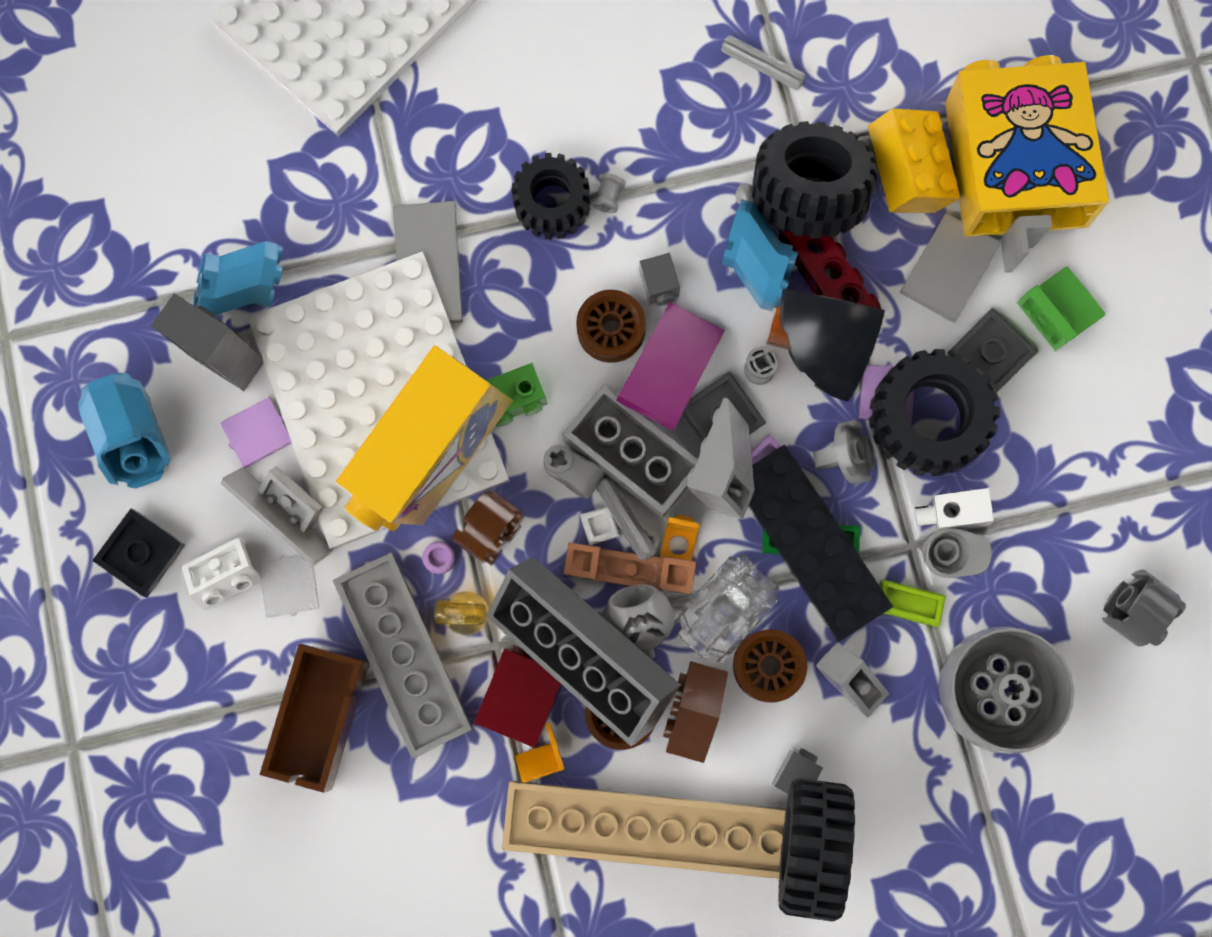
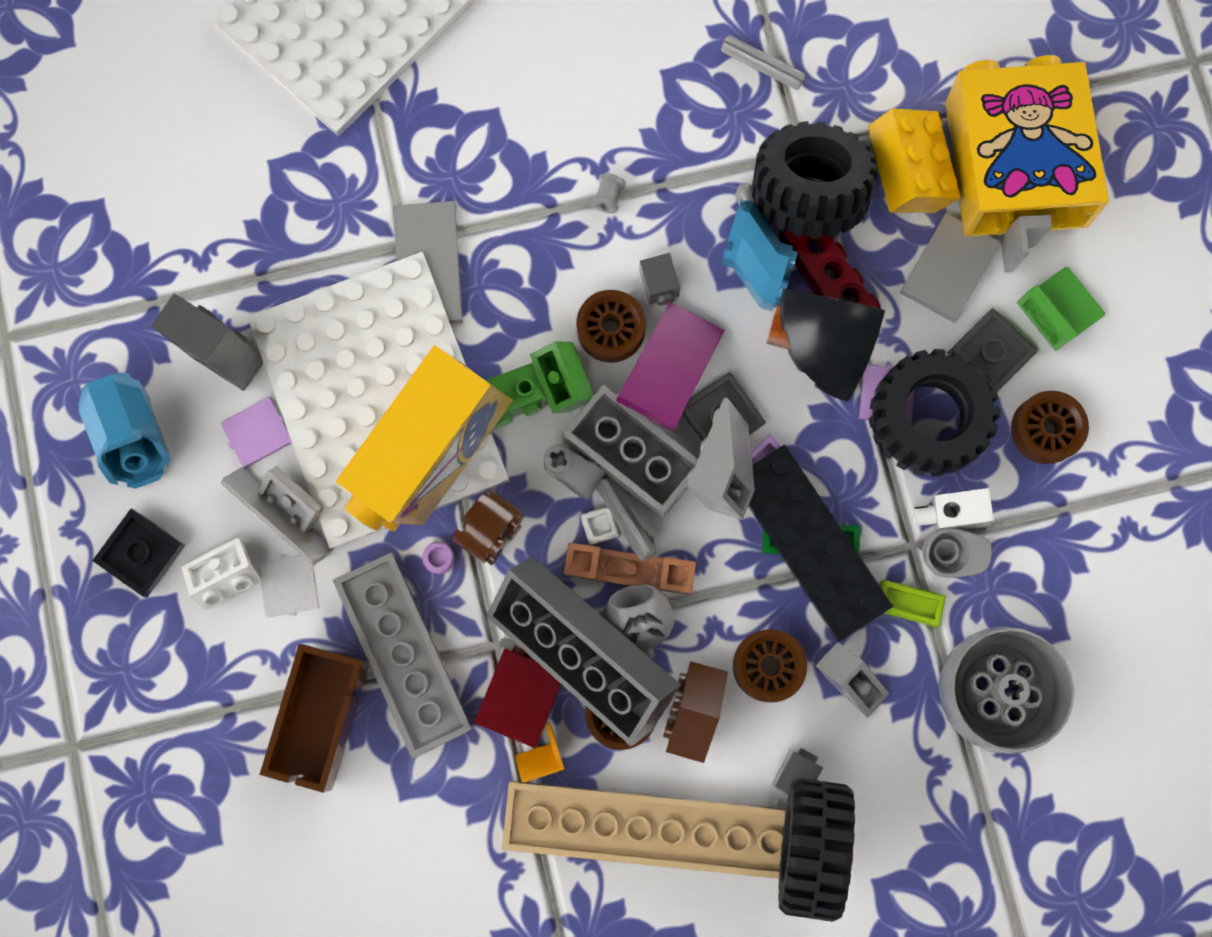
(239, 278): dark azure brick -> none
(462, 613): clear yellow piece -> none
(545, 173): black tyre -> none
(562, 376): none -> bright green brick
(684, 527): light orange bracket -> none
(726, 608): clear brick -> none
(758, 371): light grey wheel -> none
(850, 452): light grey tile -> none
(1063, 403): none -> reddish brown wheel
(1143, 609): dark grey brick -> none

